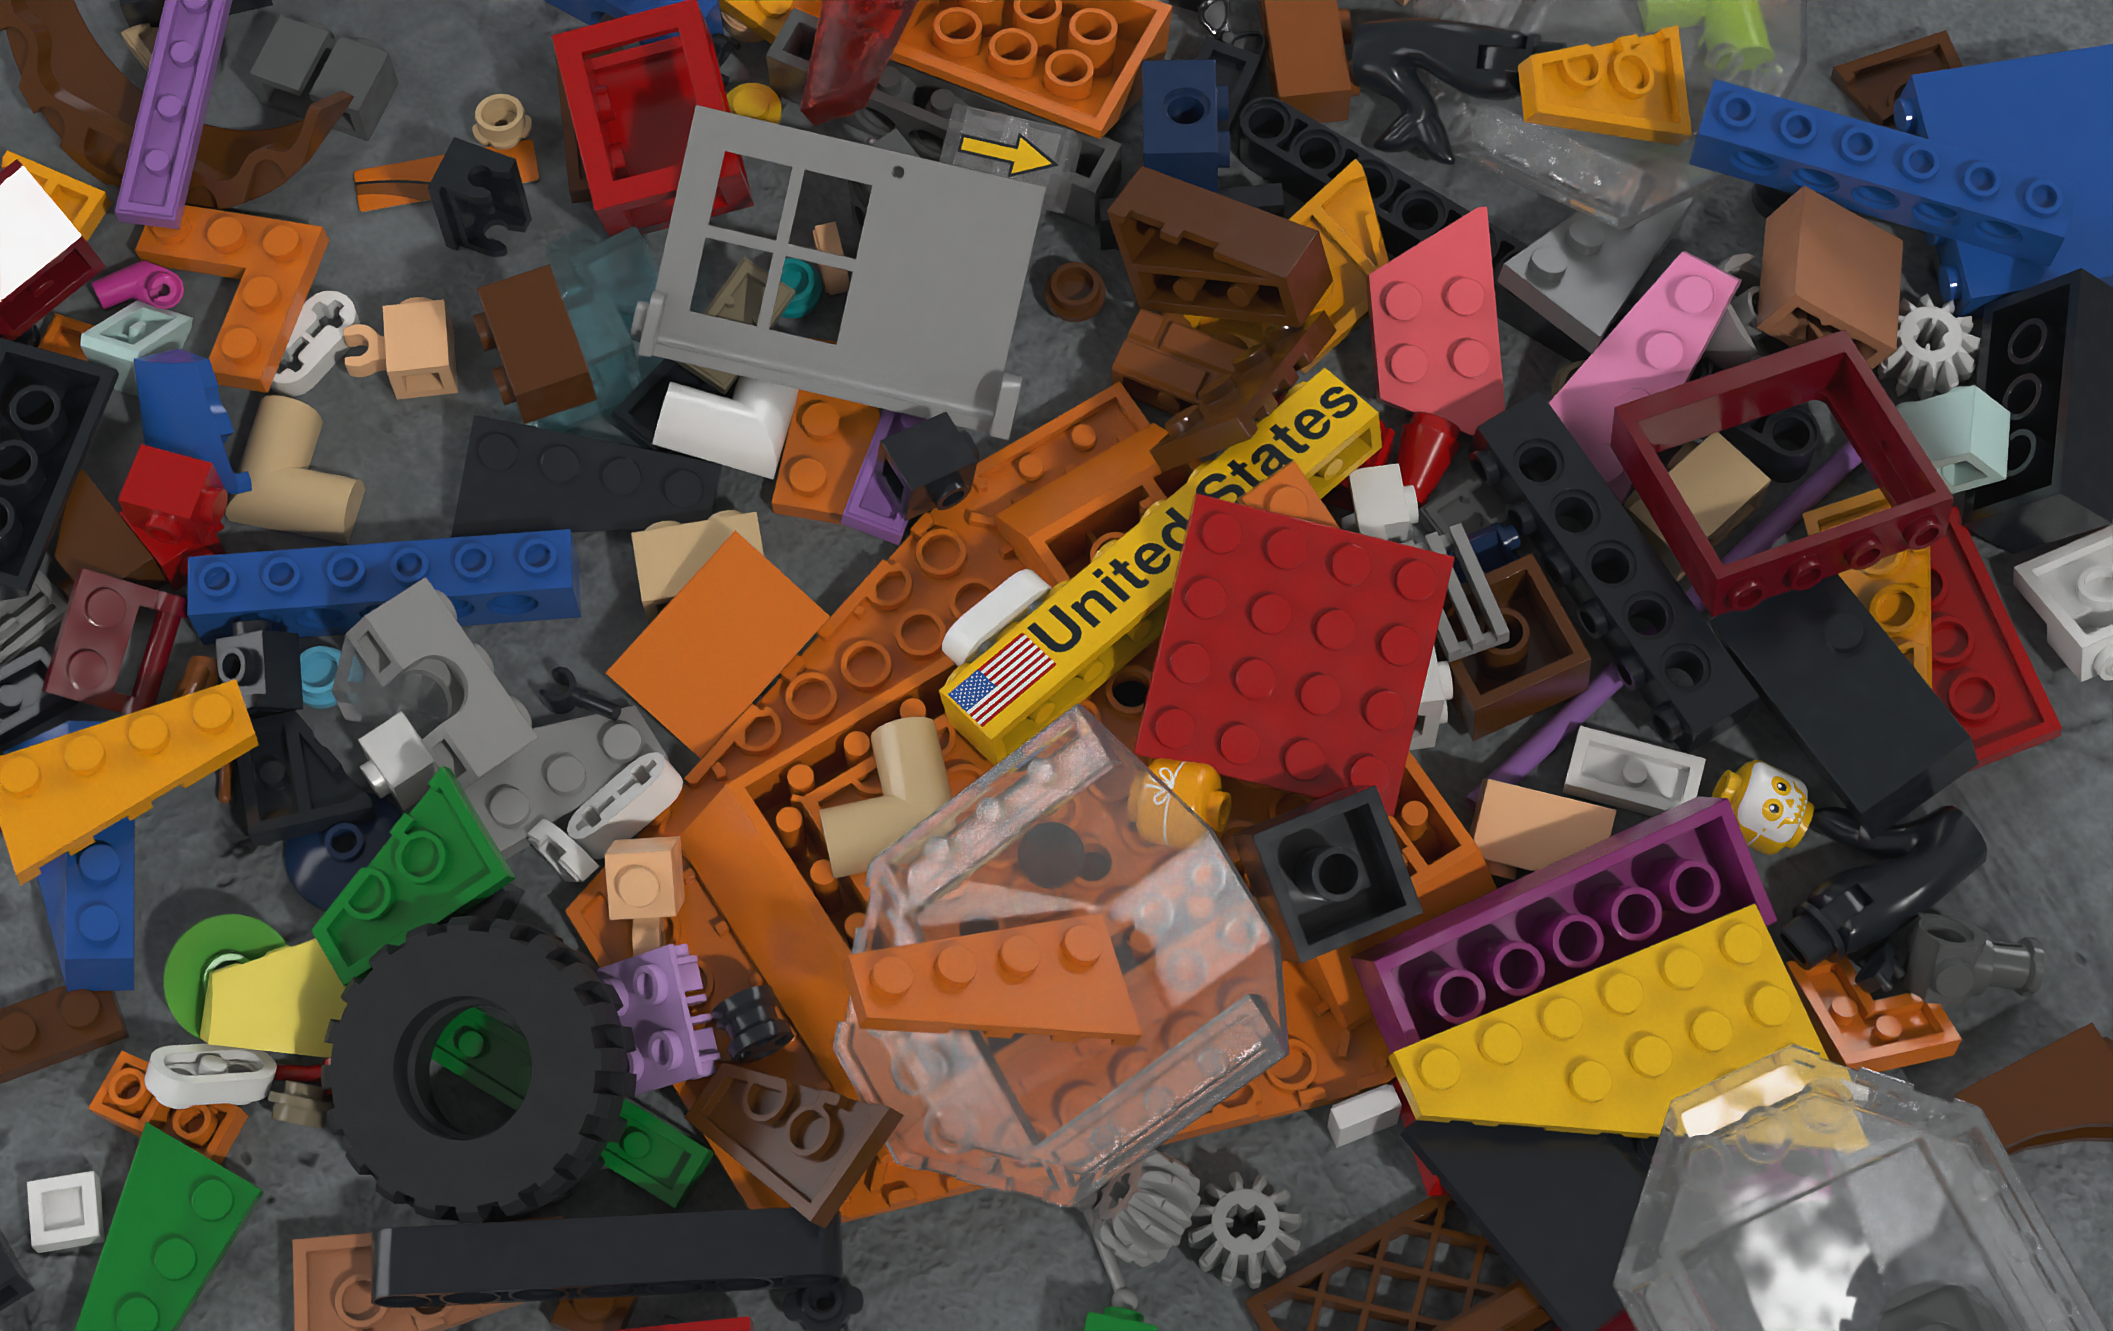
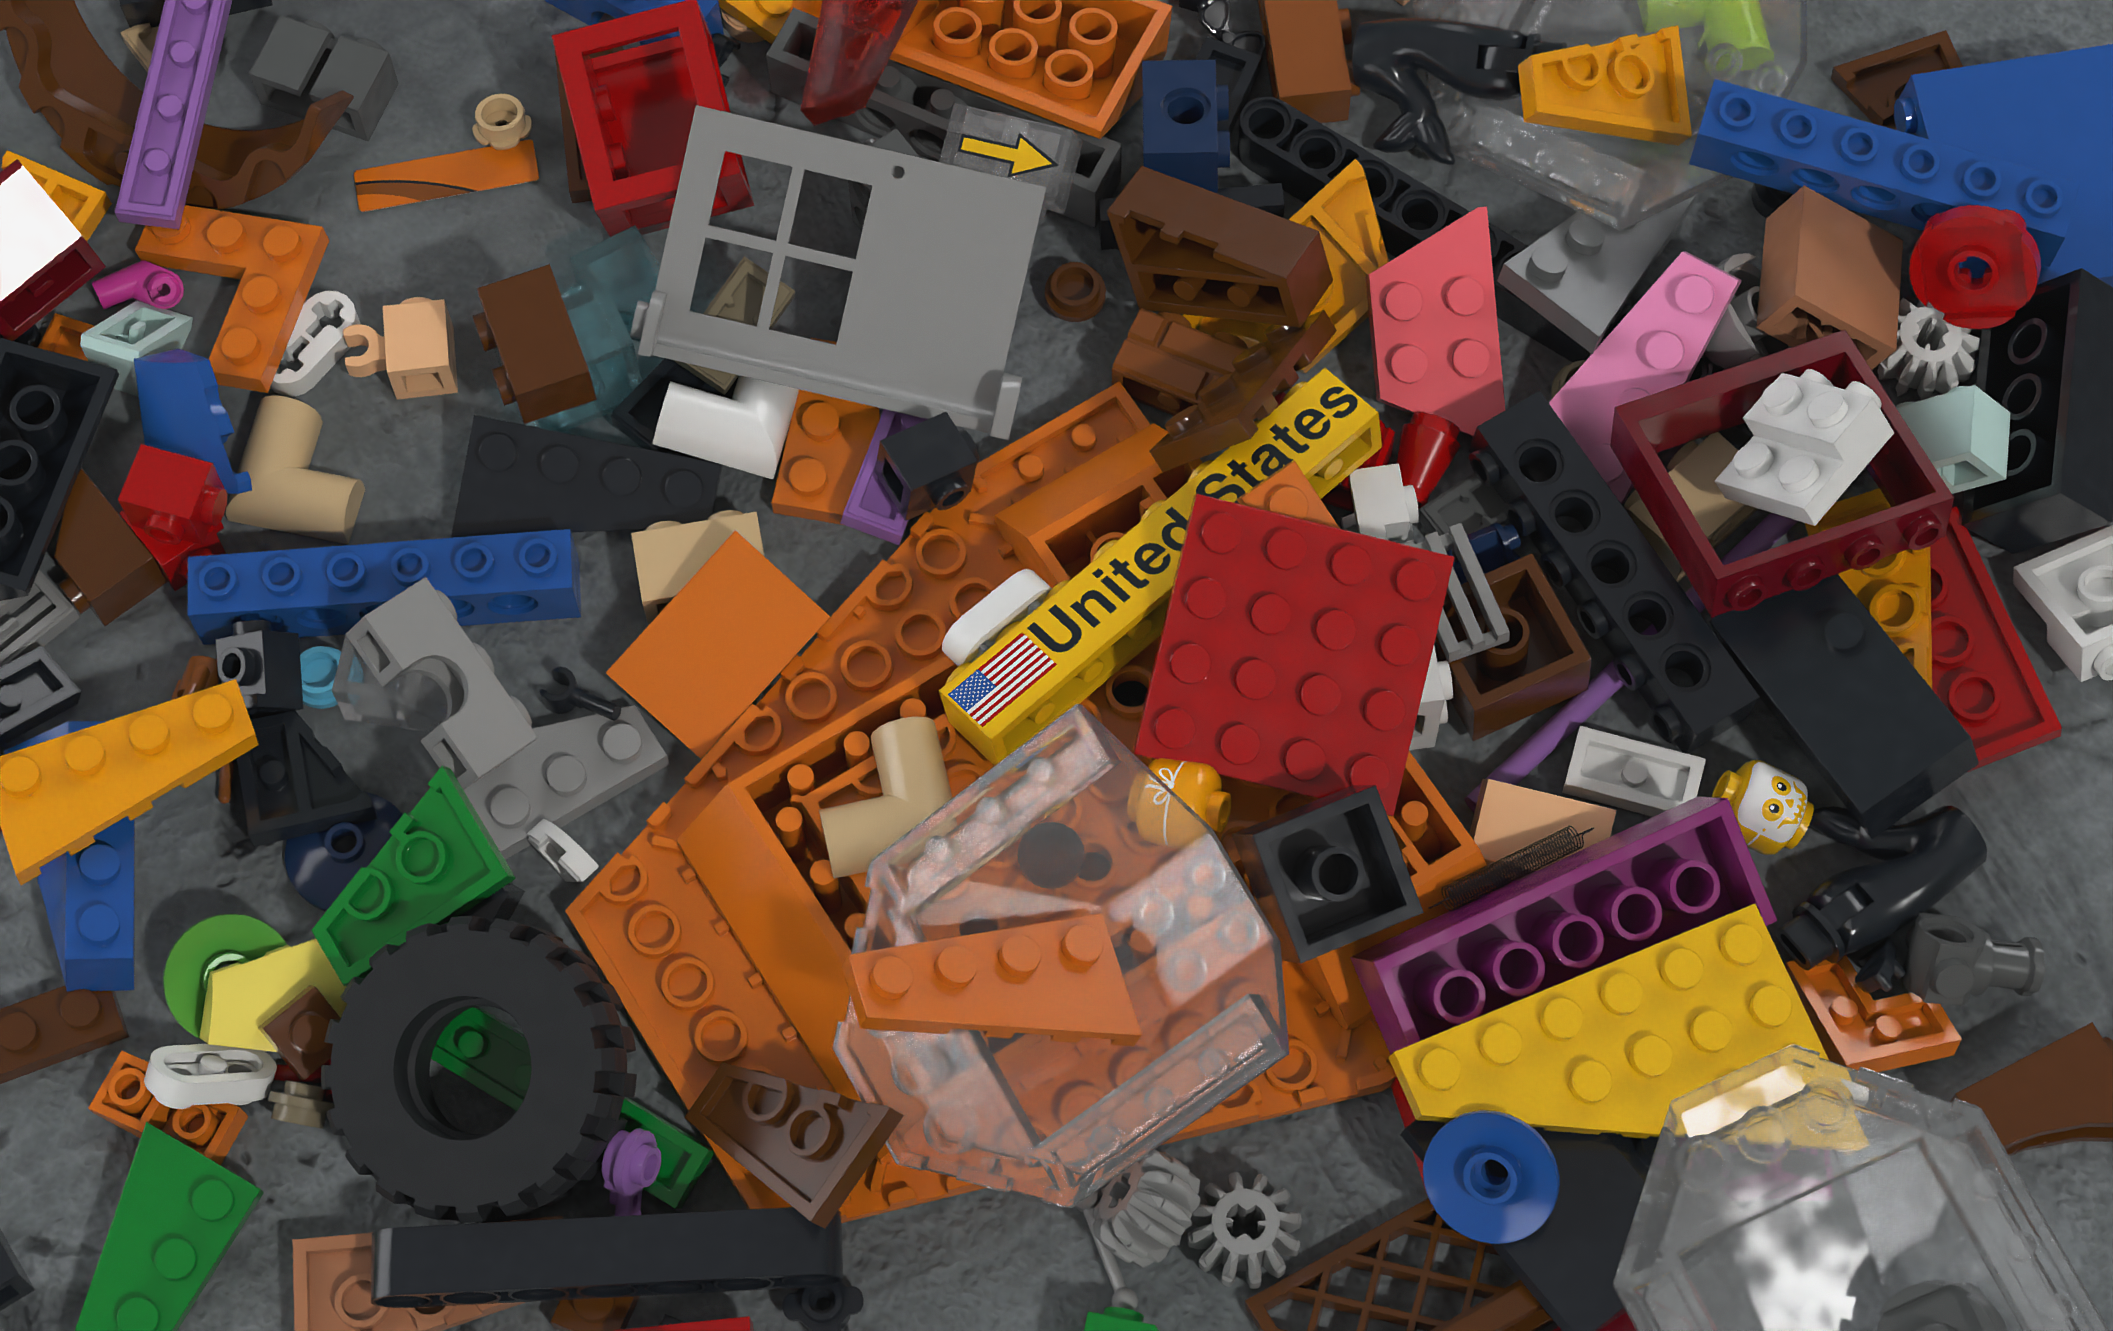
(65, 1212): white plate -> none
(96, 640): dark red plate -> none
(300, 1032): none -> reddish brown plate
(397, 761): white plate -> none
(477, 191): black hinge -> none
(625, 804): white beam -> none
(628, 1167): none -> medium lavender plate
(645, 886): light nougat brick -> none
(658, 1012): lavender hinge -> none
(752, 1024): black wheel -> none
(756, 102): yellow plate -> none
(806, 283): teal plate -> none
(827, 240): light nougat tile -> none
(1364, 1115): white tile -> none
(1475, 1199): none -> blue dish
(1478, 880): none -> black piece
(1805, 446): none -> white plate
(1983, 233): none -> red plate

